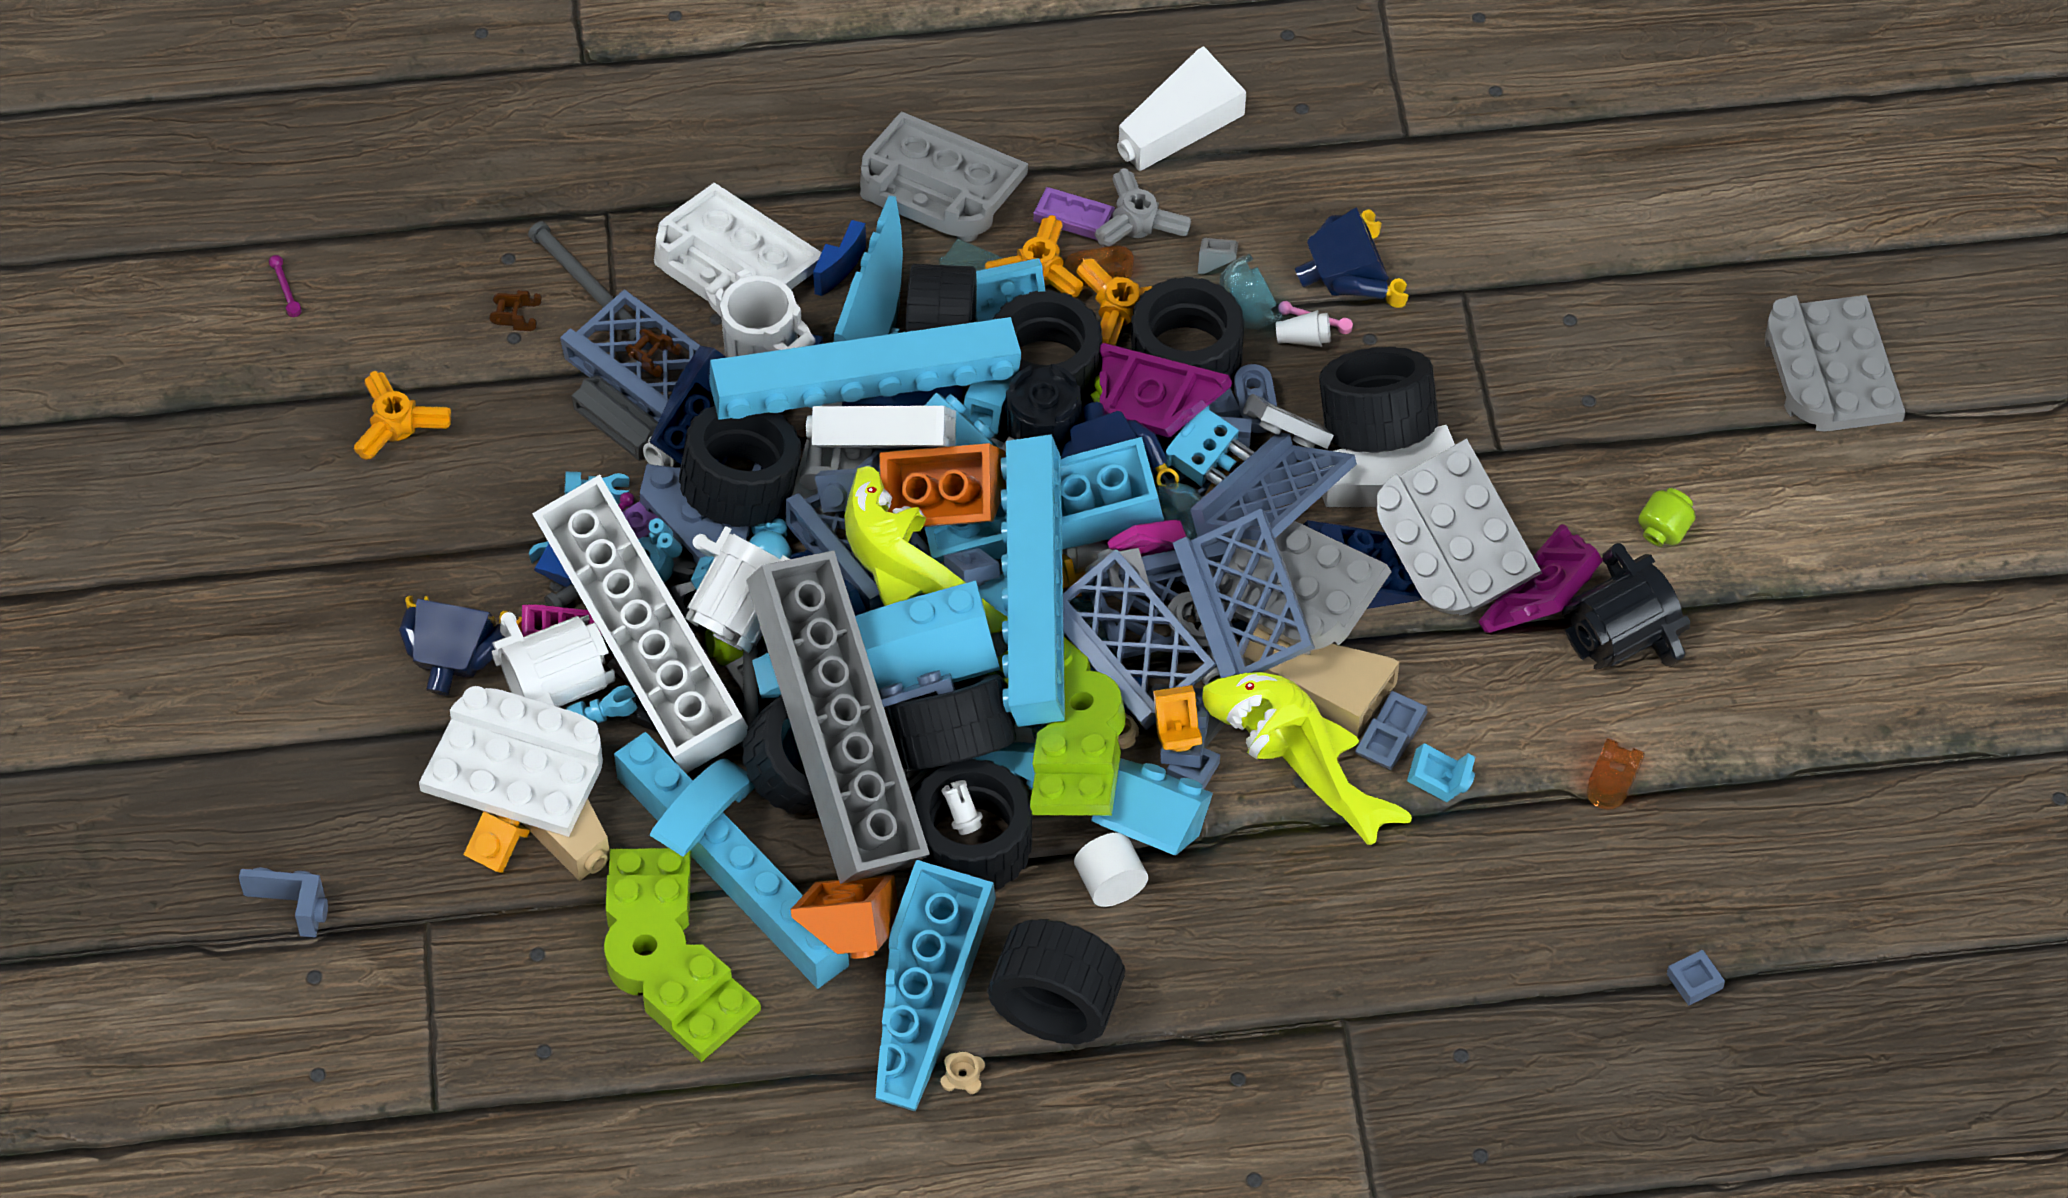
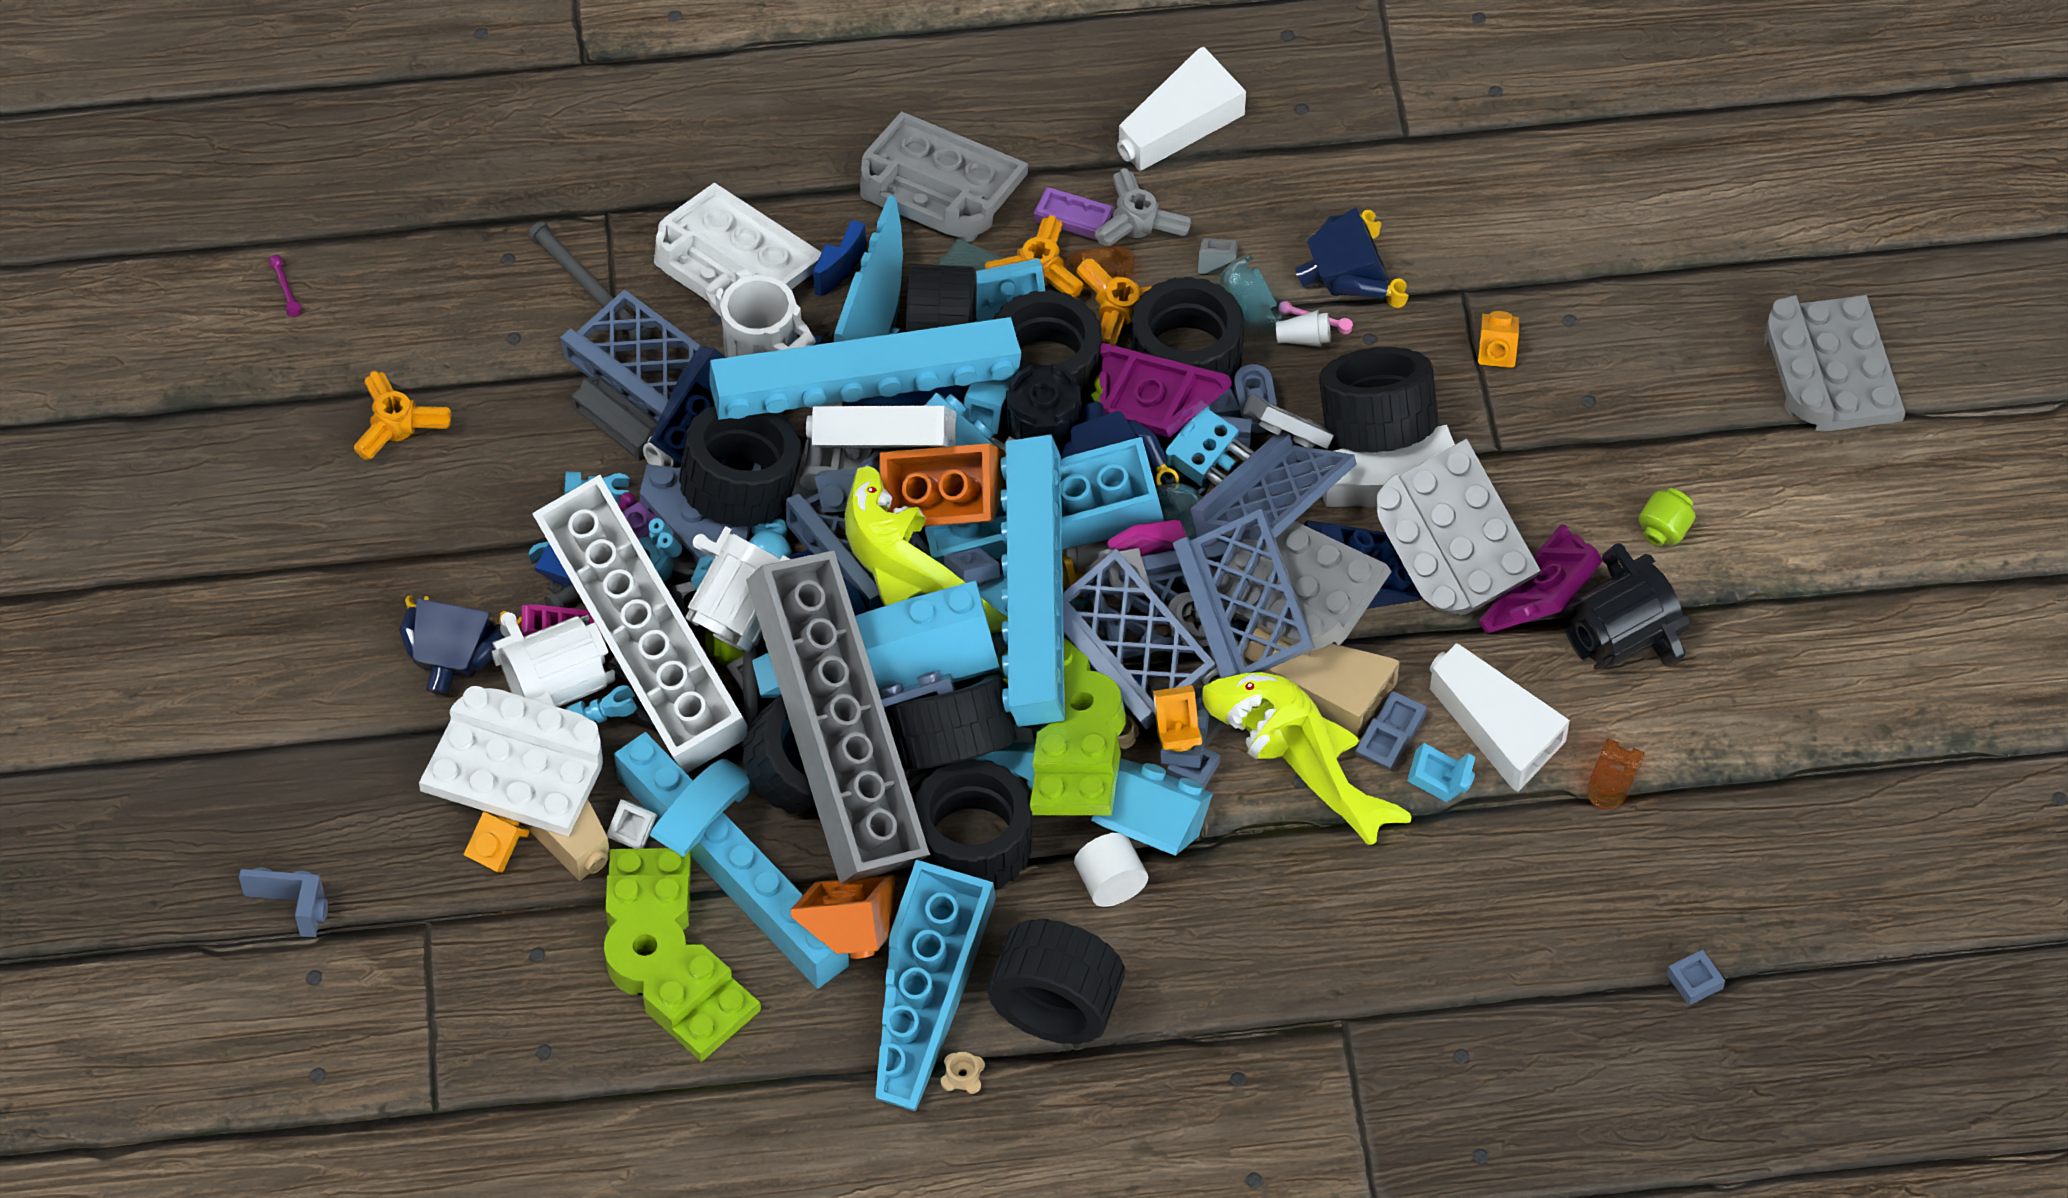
(516, 301): reddish brown piece -> none
(631, 824): none -> white slope
(662, 342): reddish brown piece -> none
(962, 808): white pin -> none
(1498, 339): none -> light orange bracket
(1498, 715): none -> white slope

